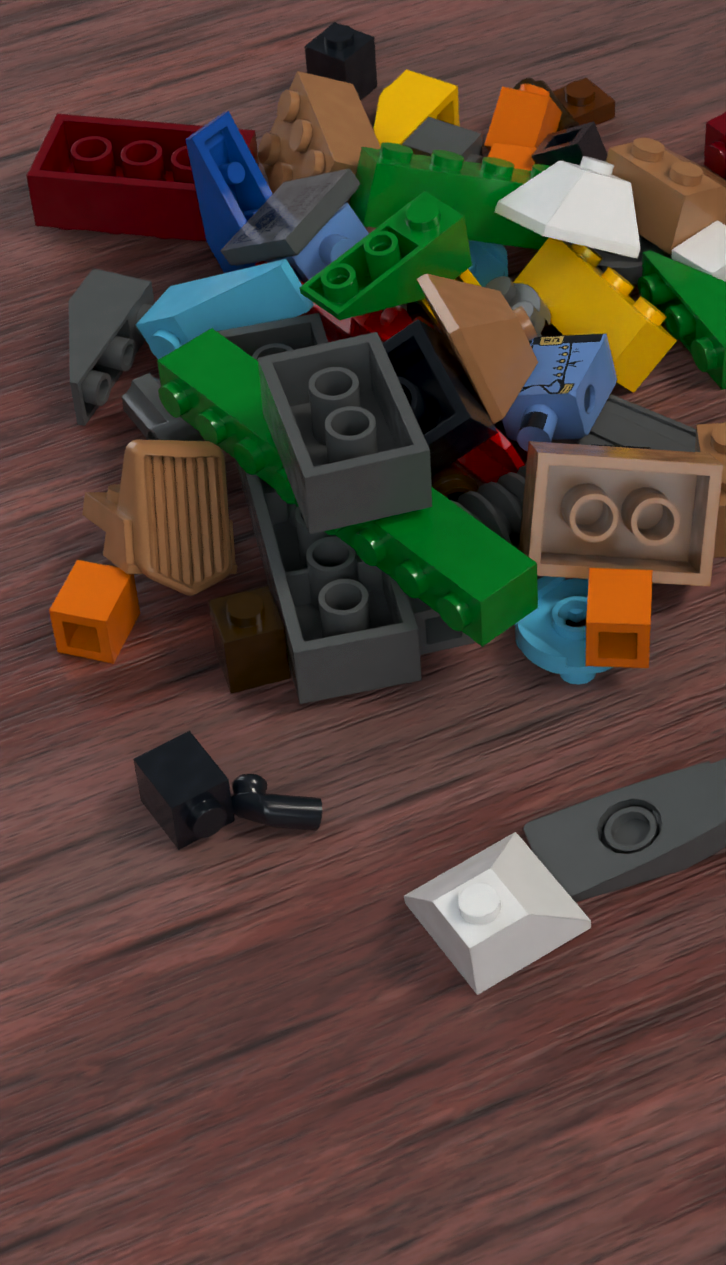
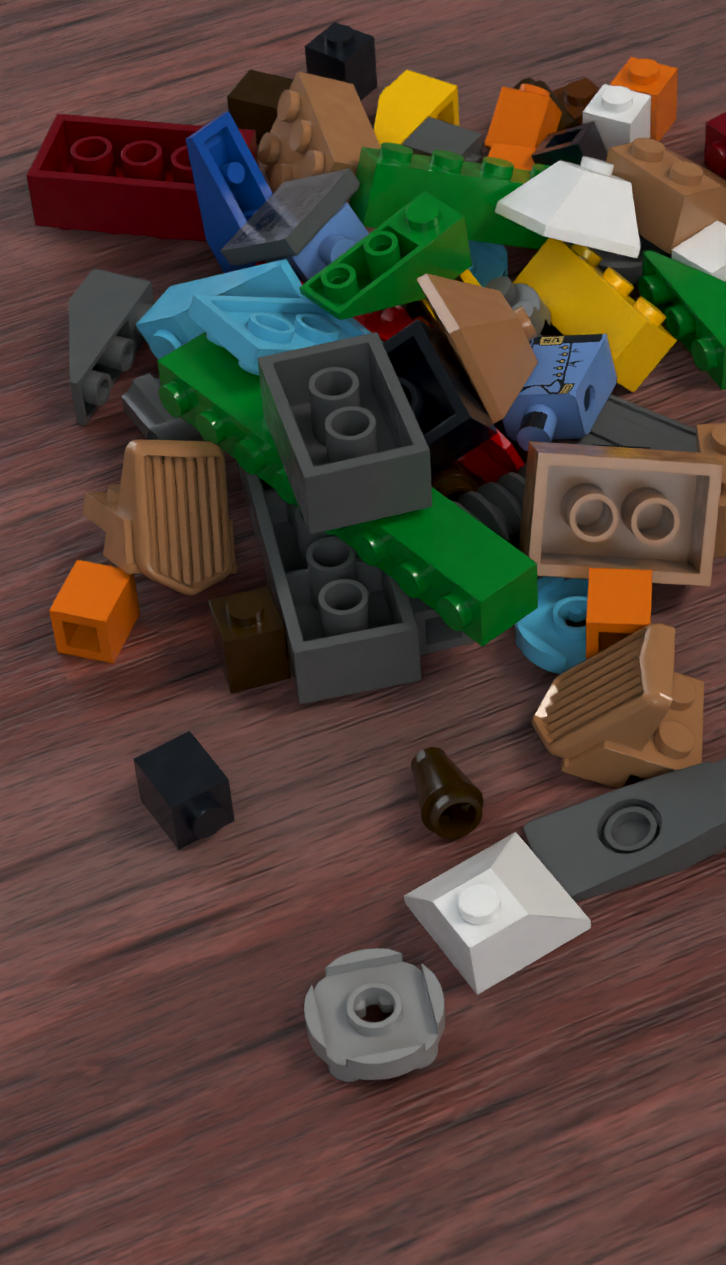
(256, 100): none -> dark brown brick
(267, 325): none -> medium azure plate
(274, 810): black arm -> none
(382, 1048): none -> light grey plate
(445, 795): none -> dark brown cone
(619, 115): none -> white brick
(624, 712): none -> medium nougat piece
(655, 80): none -> orange brick

